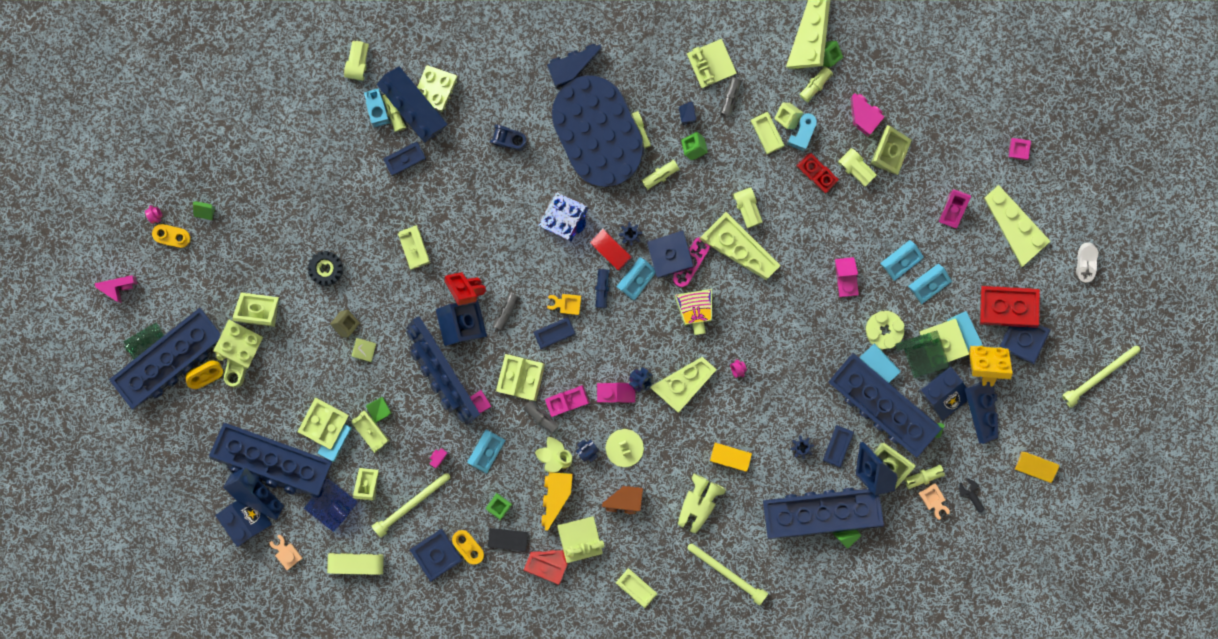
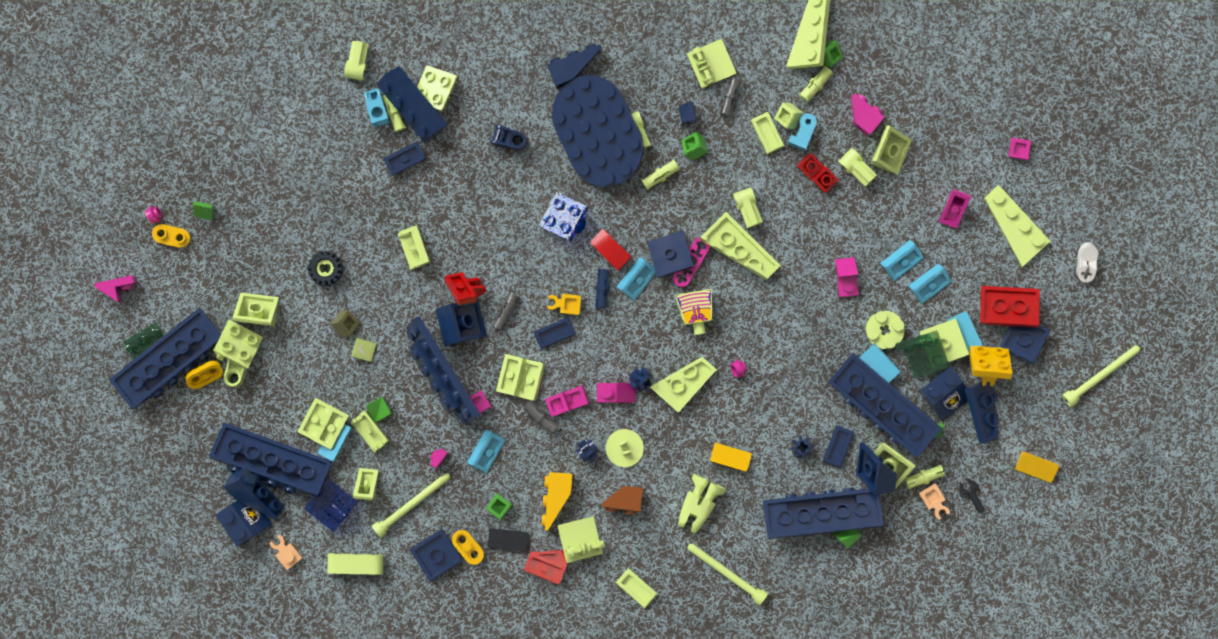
(553, 454): yellowish green plate -> none
(634, 230): dark blue gear -> none

